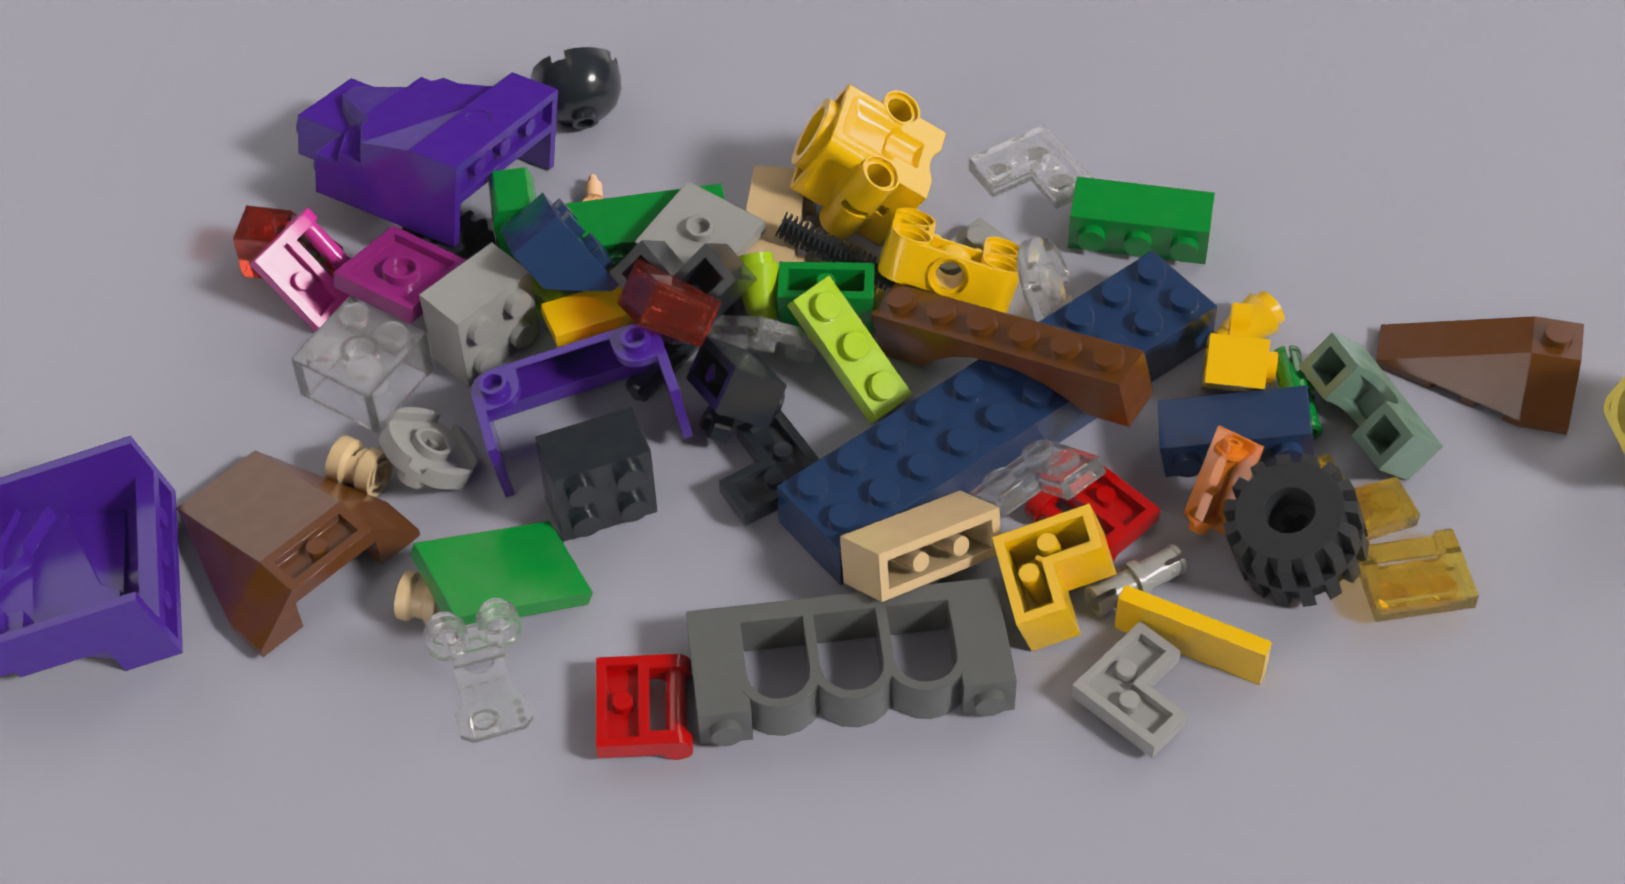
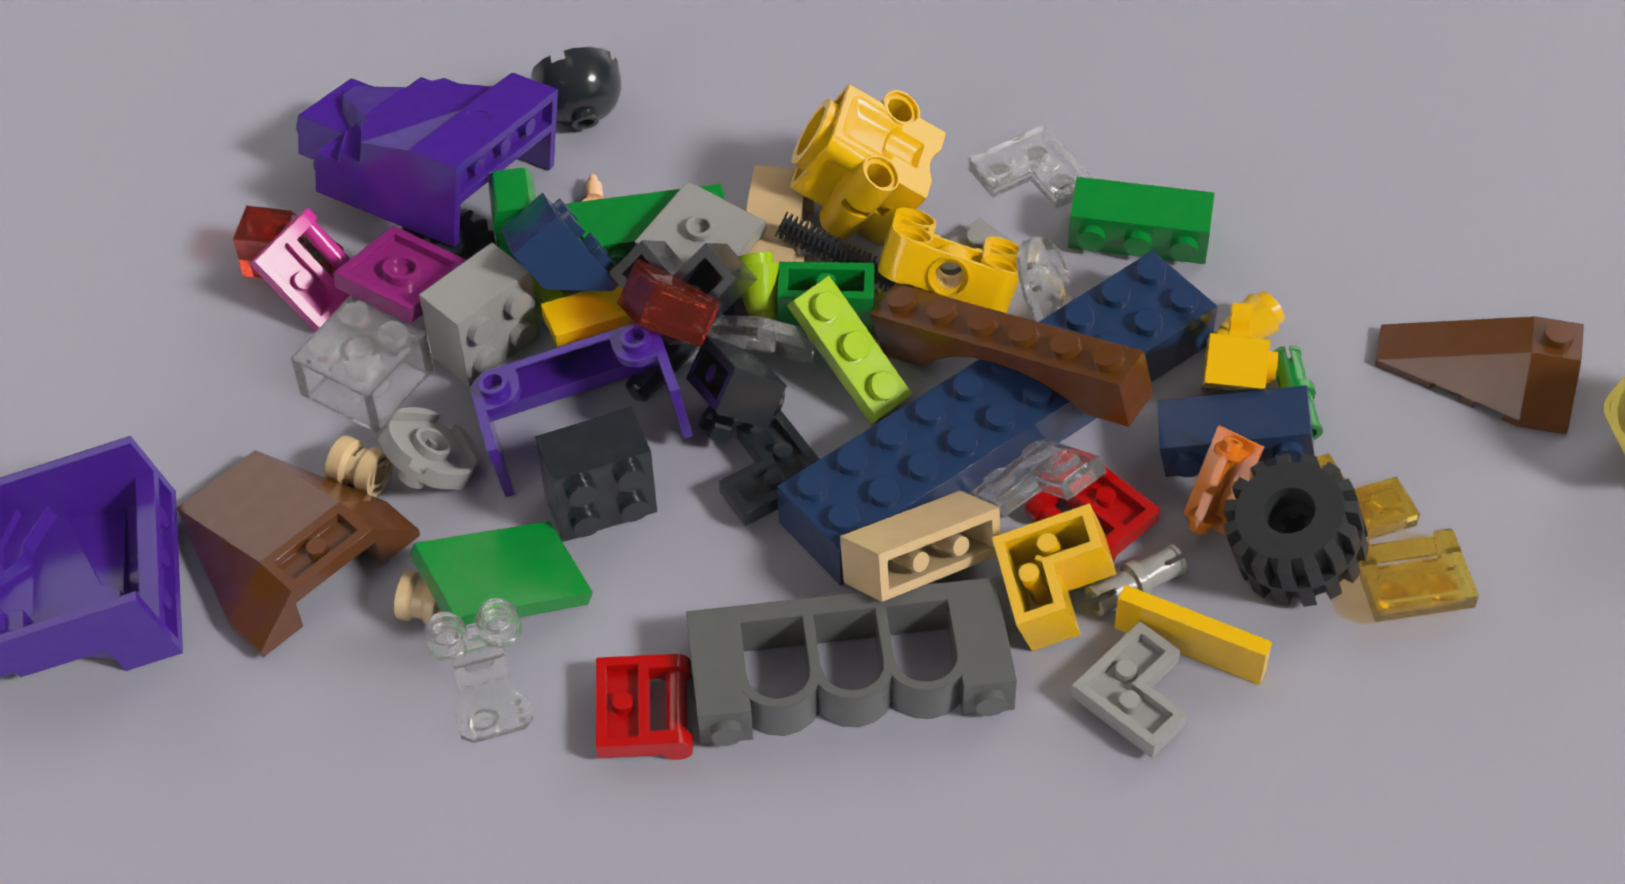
(1387, 423): sand green arch -> none

